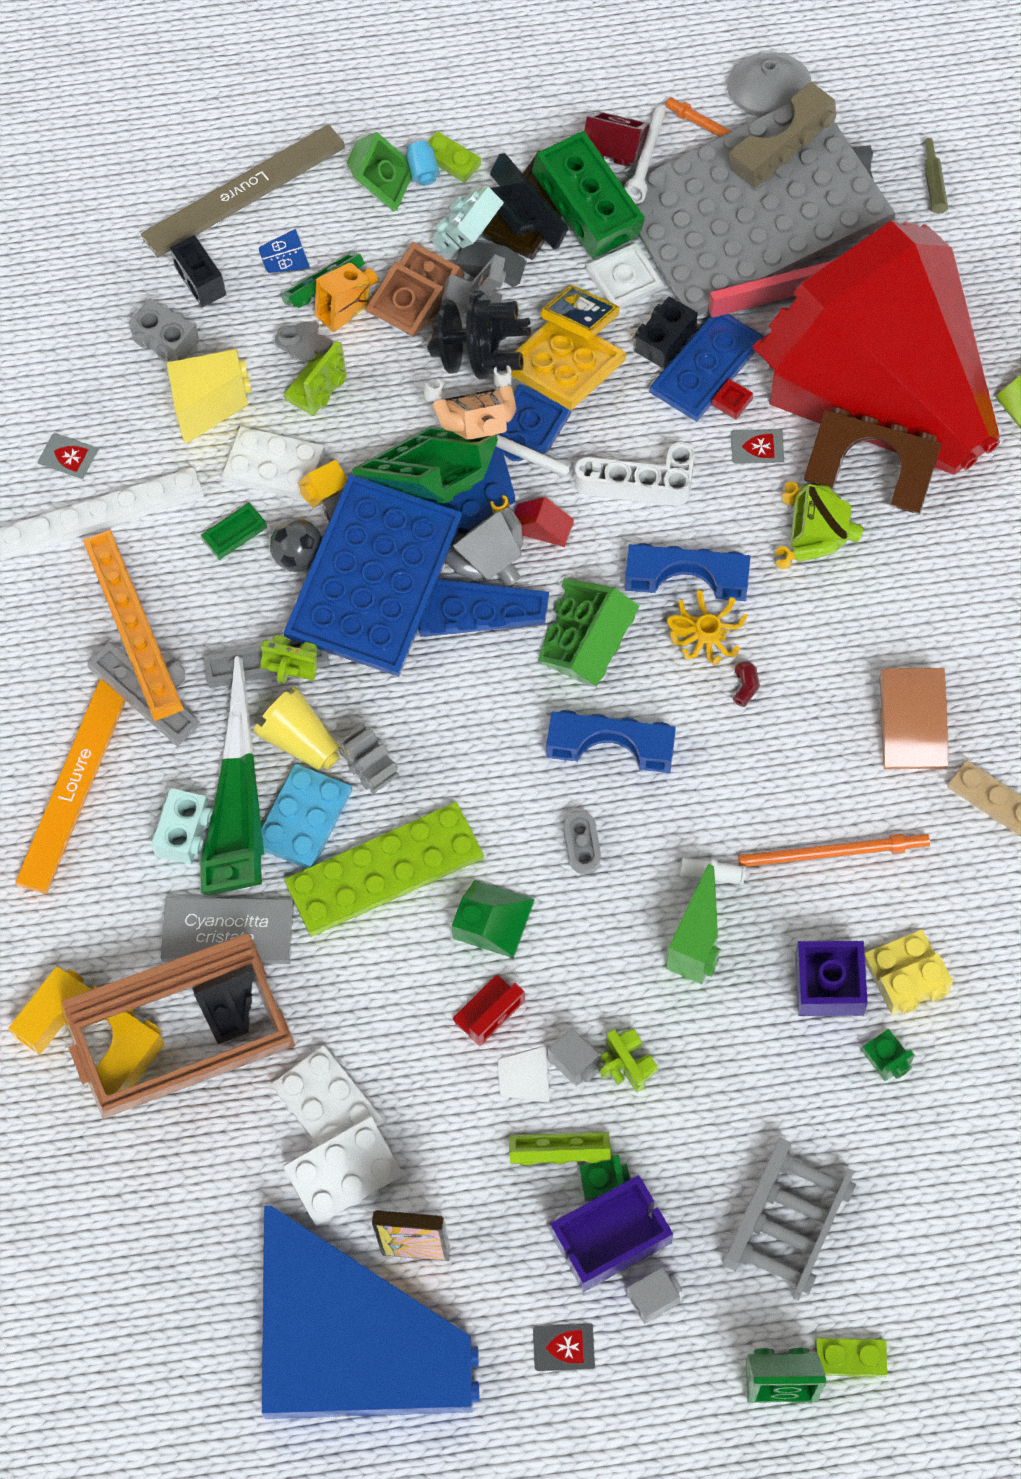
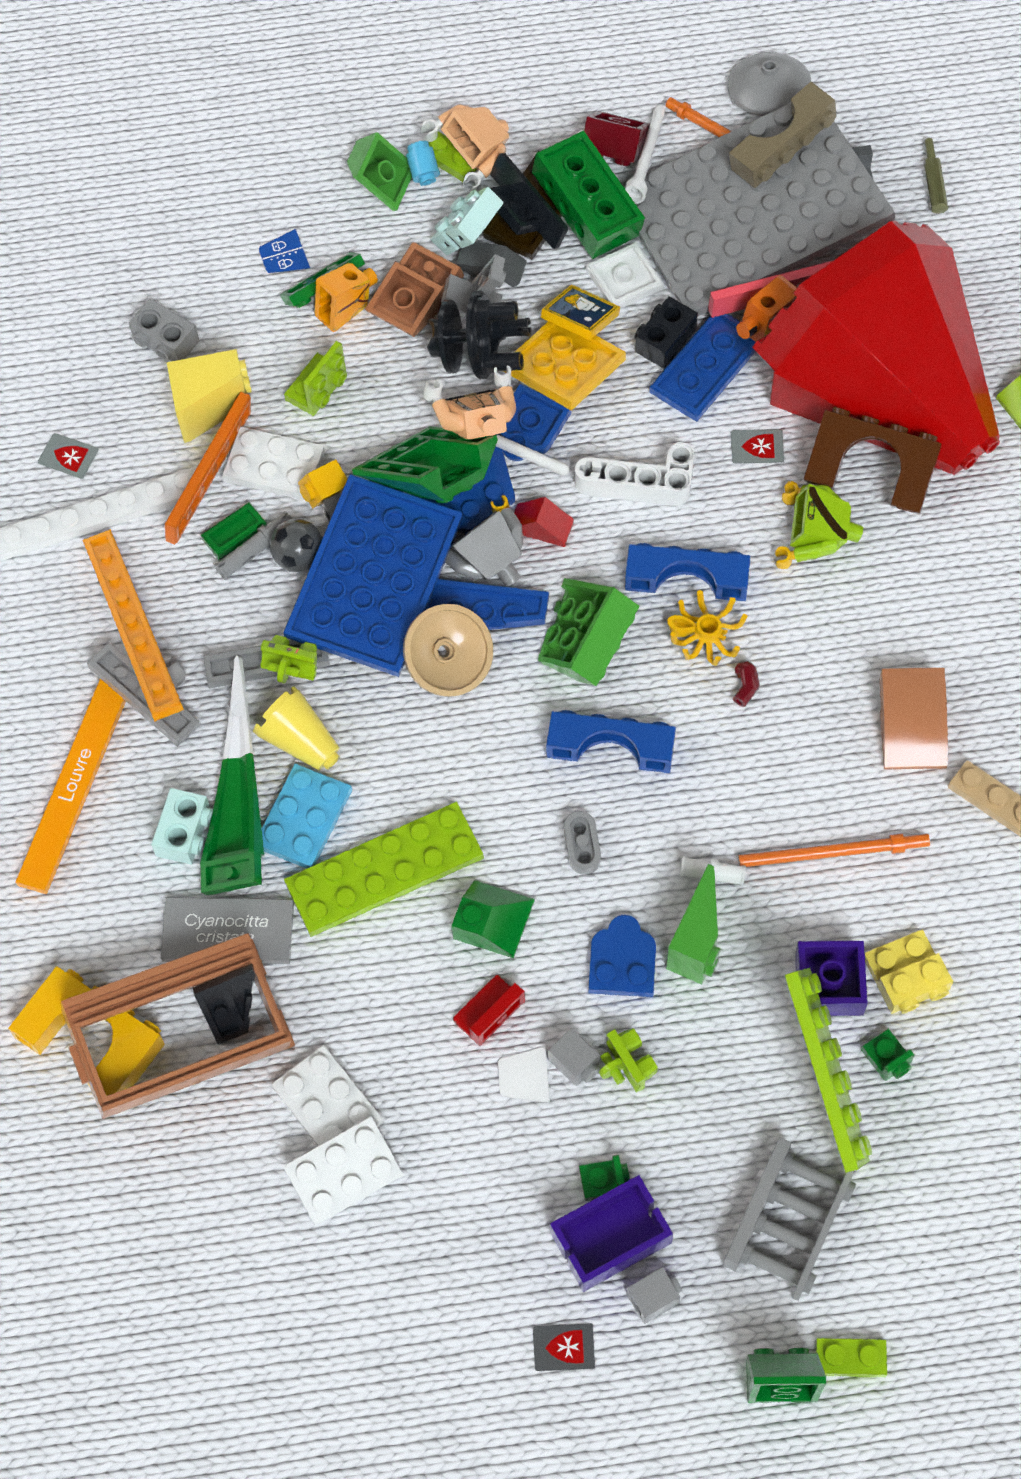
(198, 271): black brick -> none
(207, 469): none -> orange tile
(243, 190): dark tan tile -> none
(250, 548): none -> light grey pin
(302, 341): light grey plate -> none
(351, 1340): blue slope -> none
(368, 759): light grey gear -> none
(411, 1235): tile -> none
(466, 645): none -> tan dish
(475, 136): none -> light nougat torso
(559, 1148): lime plate -> none
(622, 960): none -> blue plate
(732, 399): red plate -> none
(764, 307): none -> orange torso
(831, 1079): none -> lime plate

